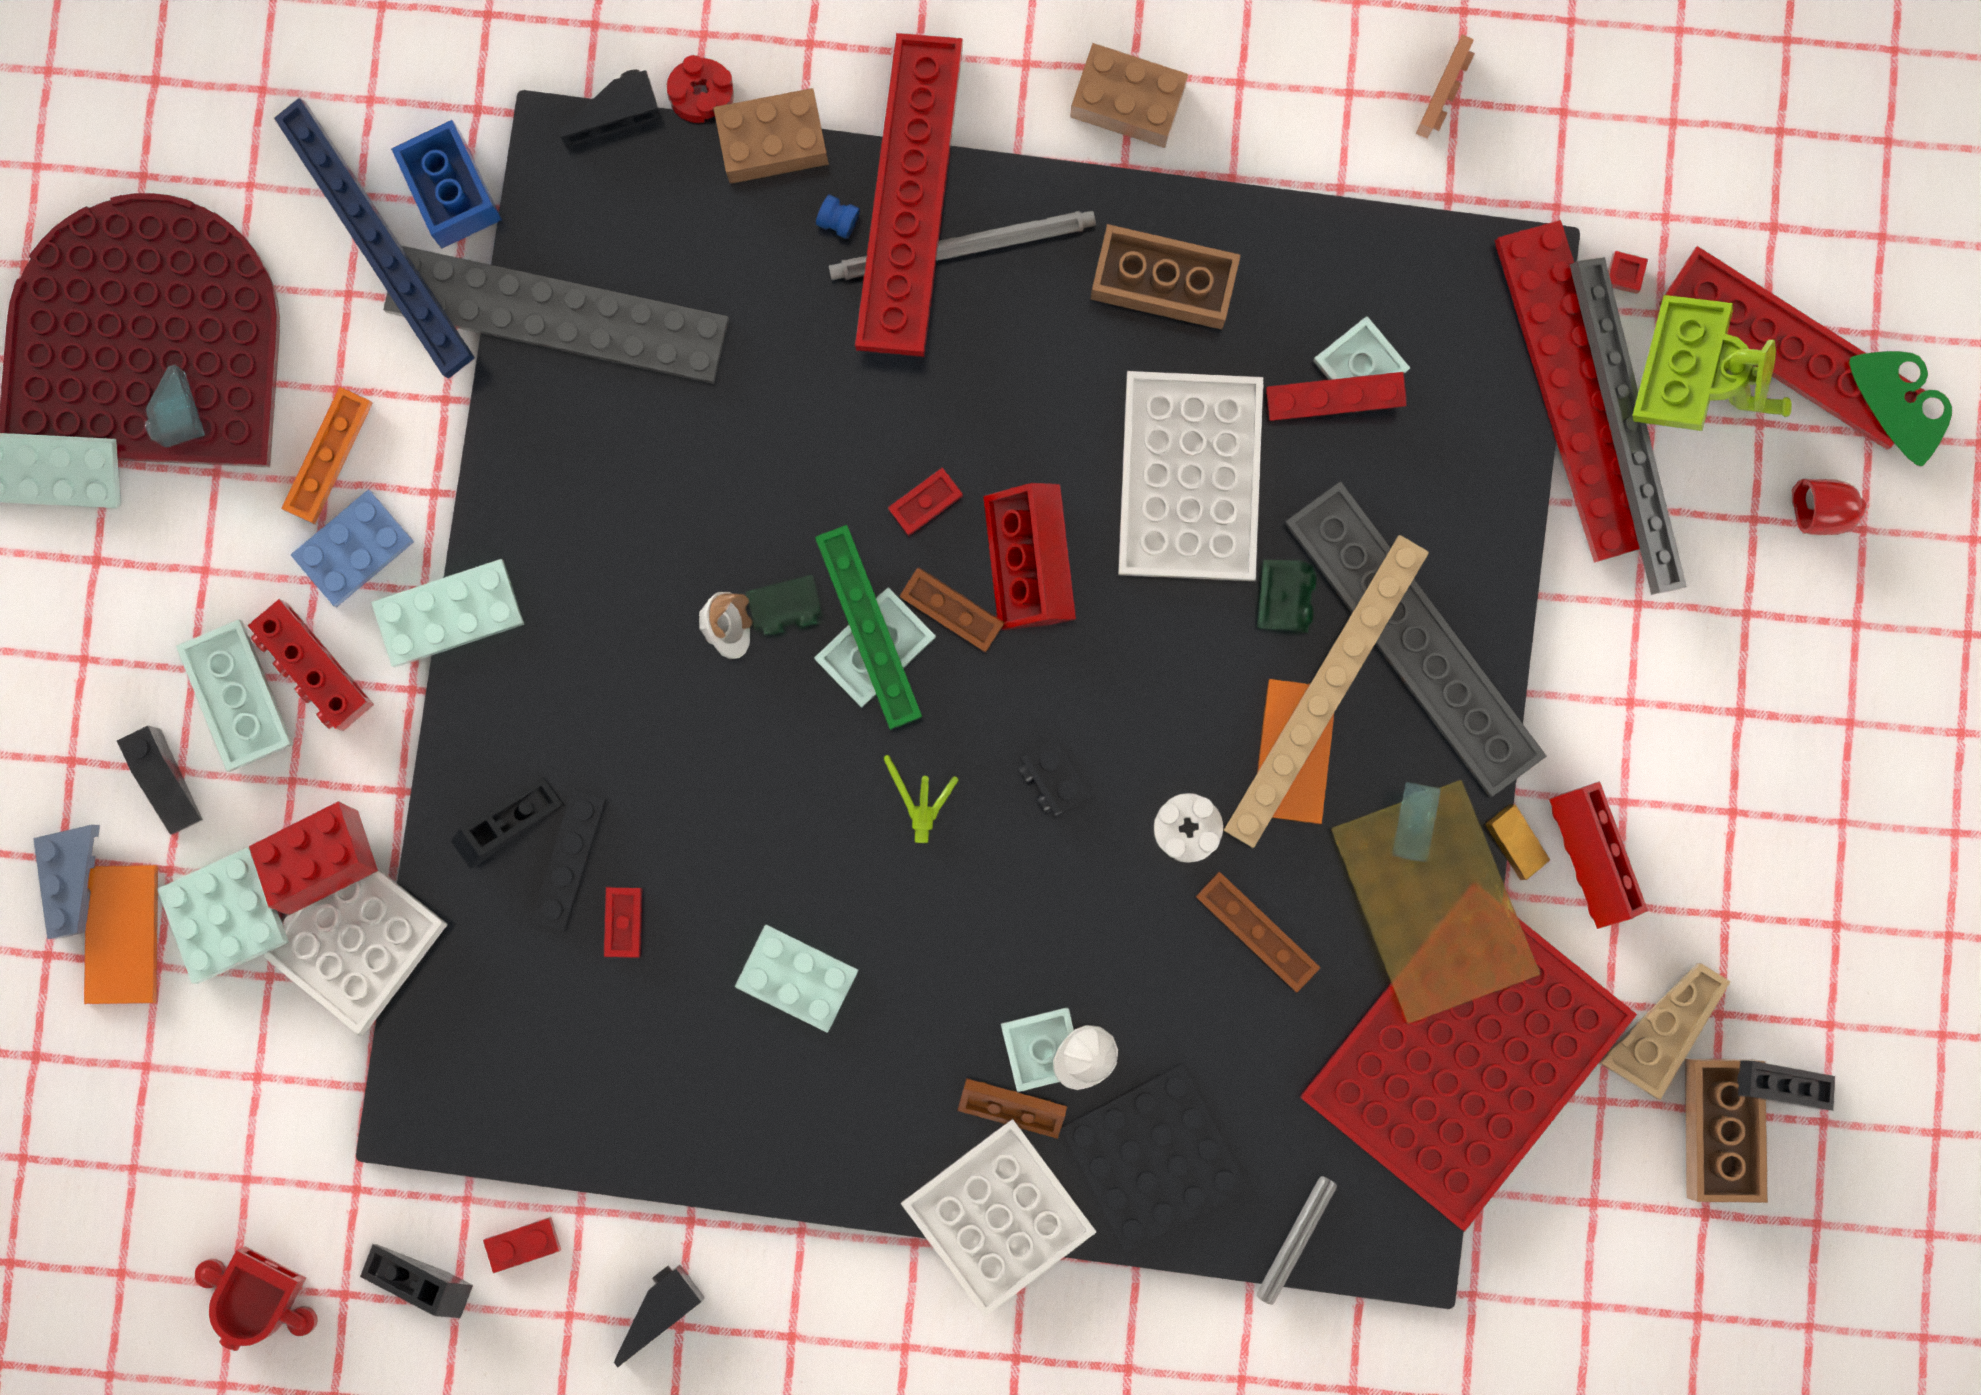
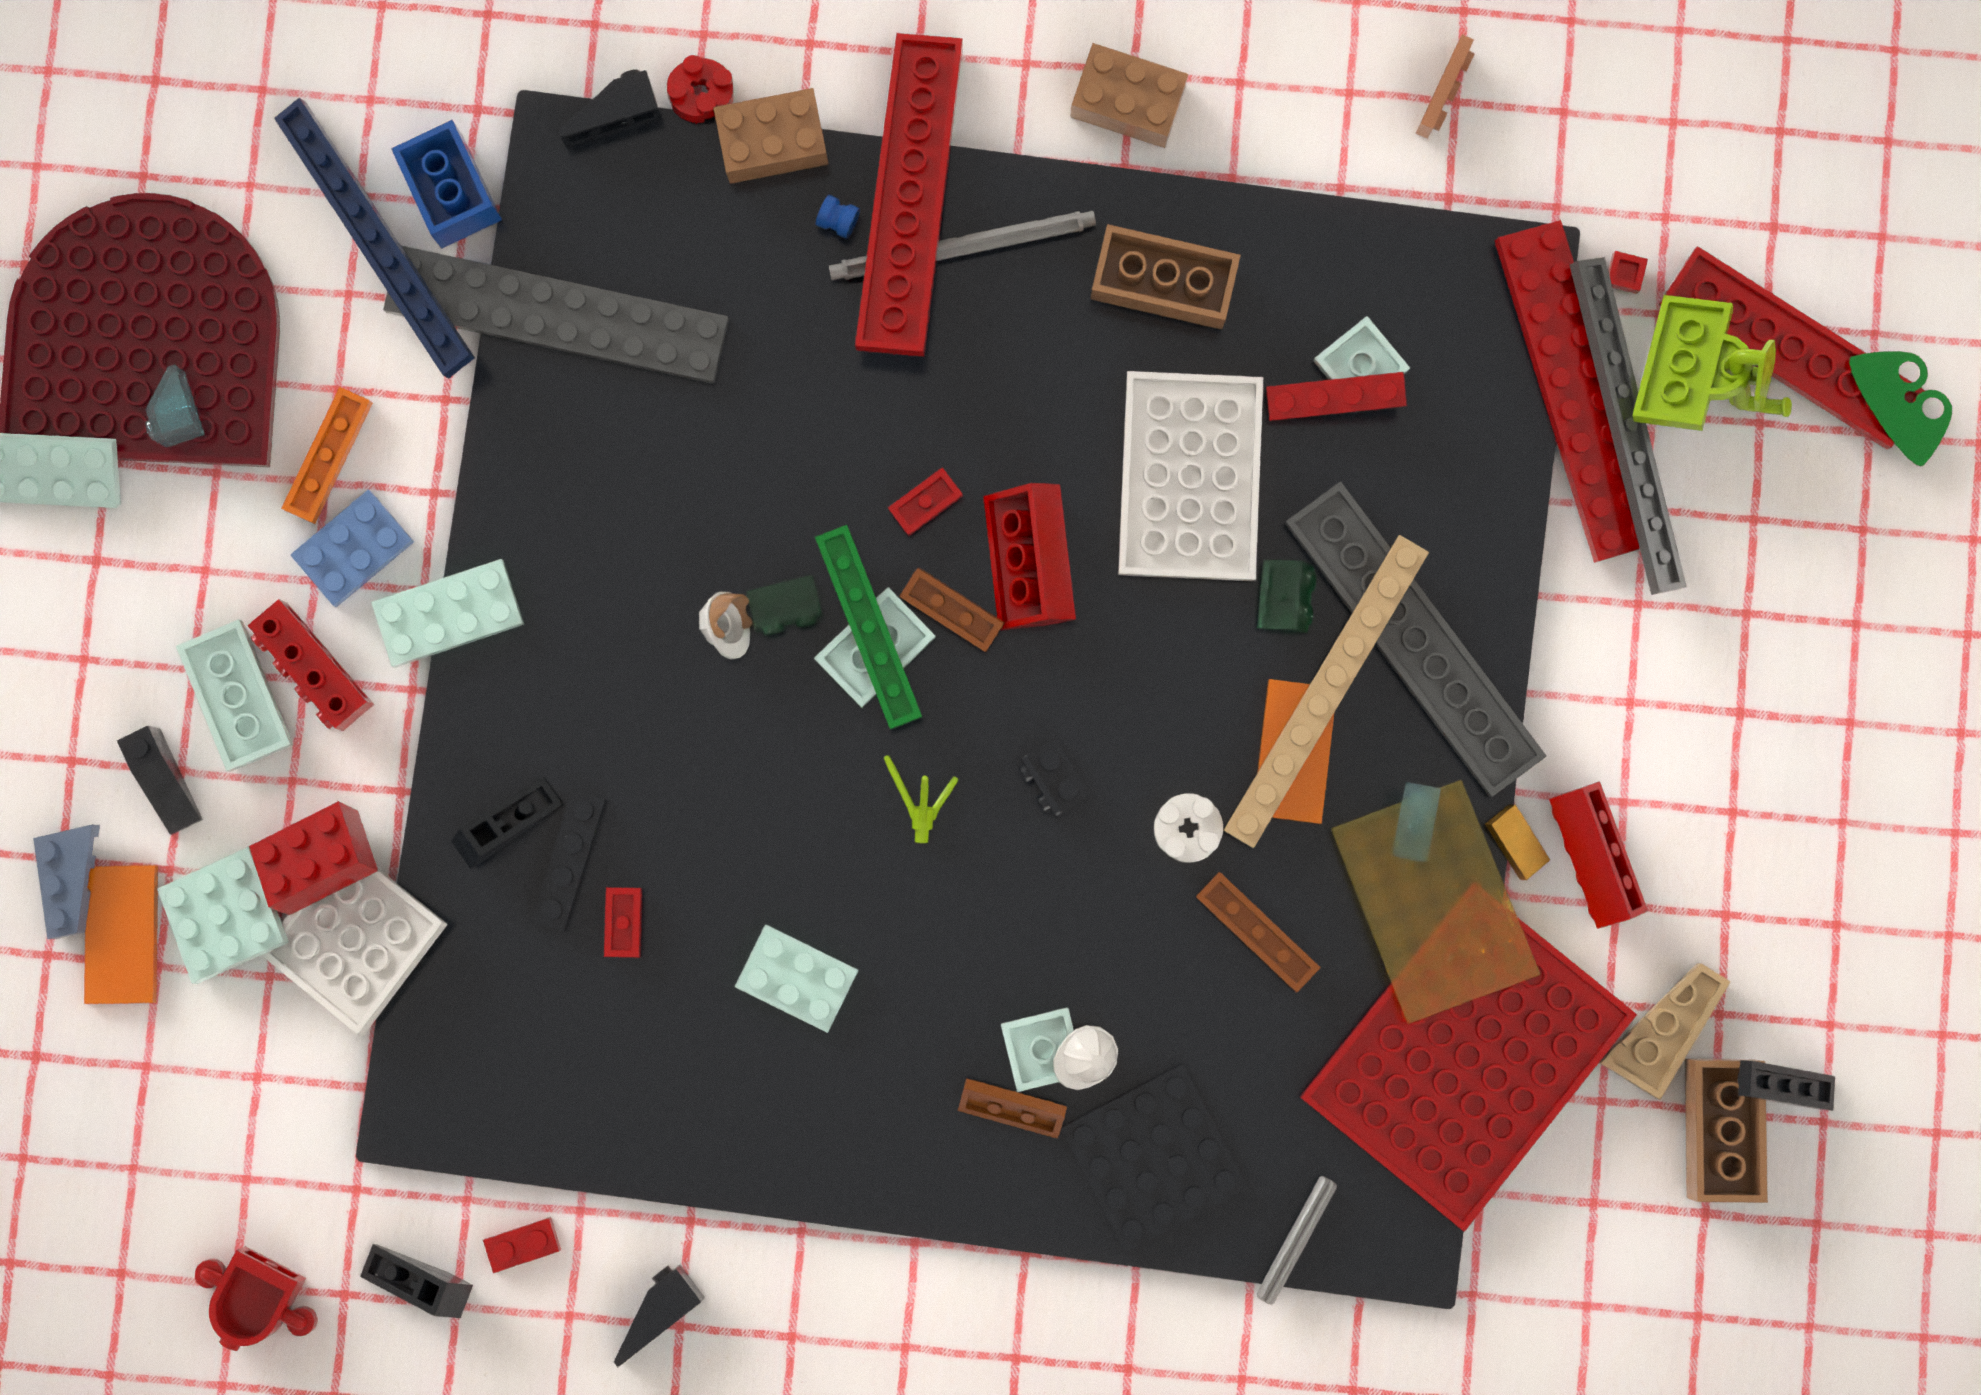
(998, 1217): white plate -> none
(1836, 506): red piece -> none

